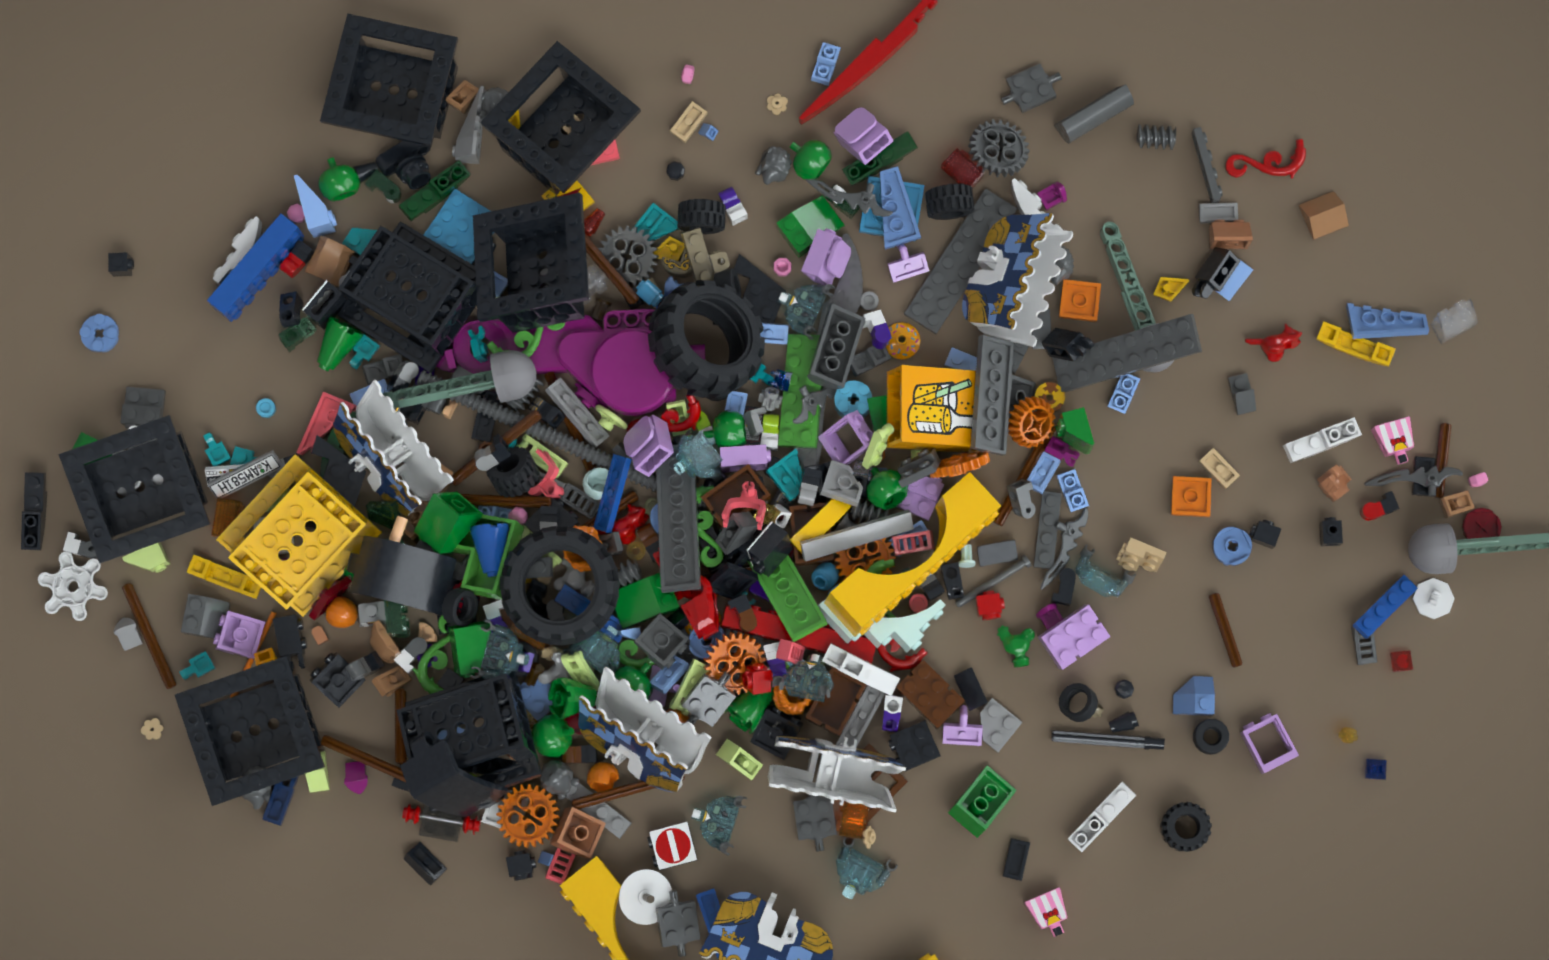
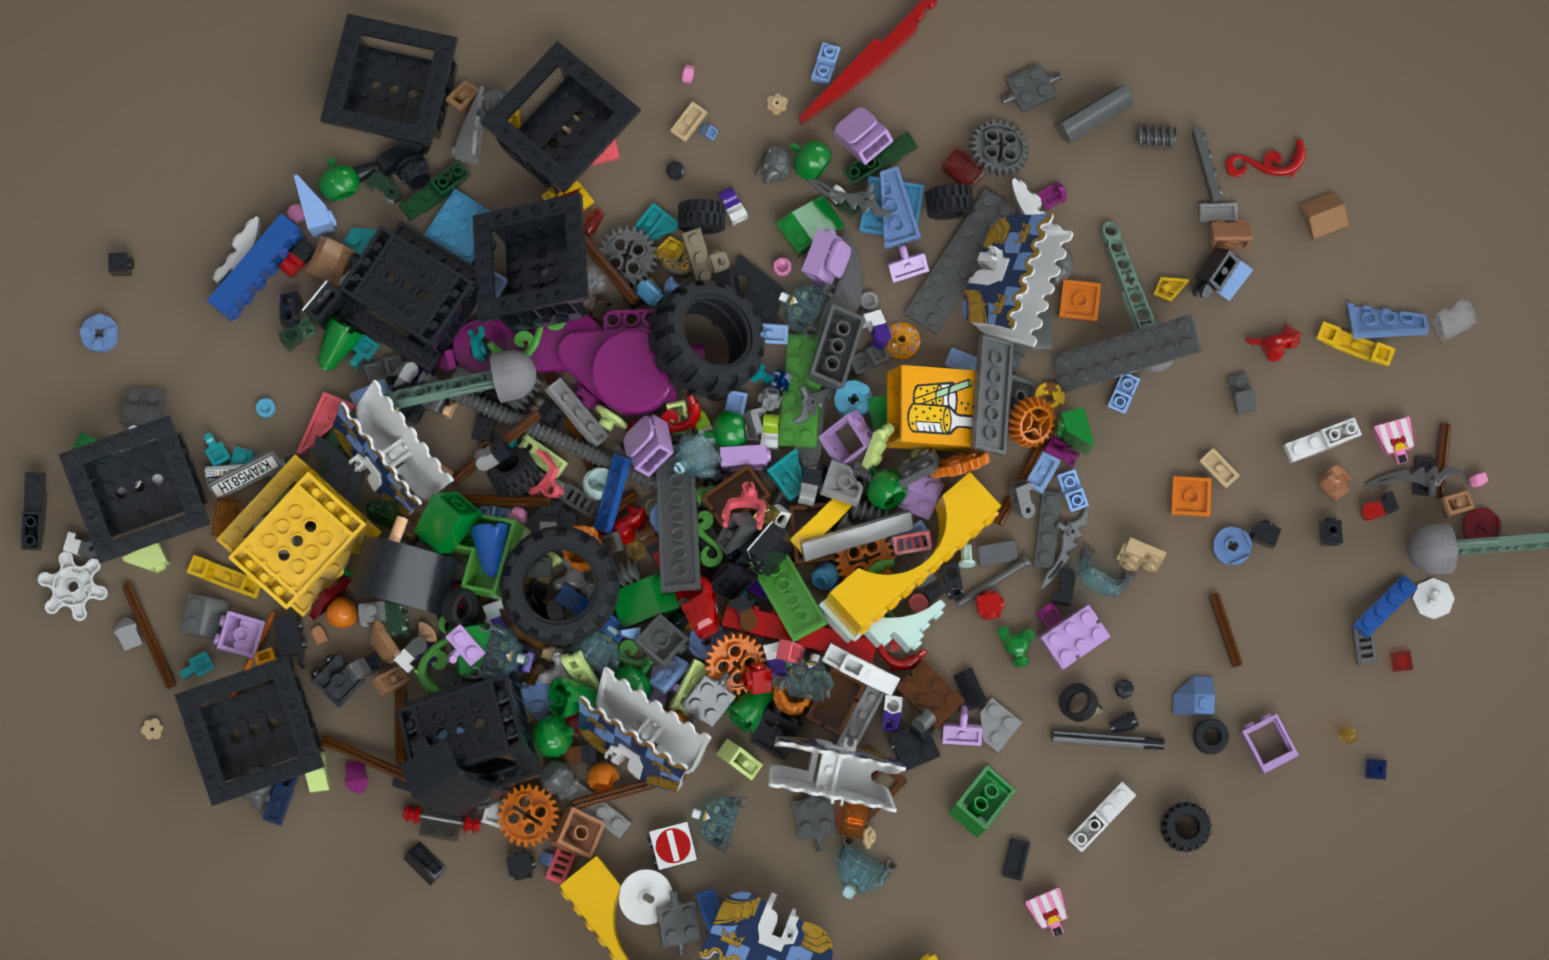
(463, 645): none -> lavender plate
(922, 725): none -> dark grey leg
(1066, 344): black hinge -> none

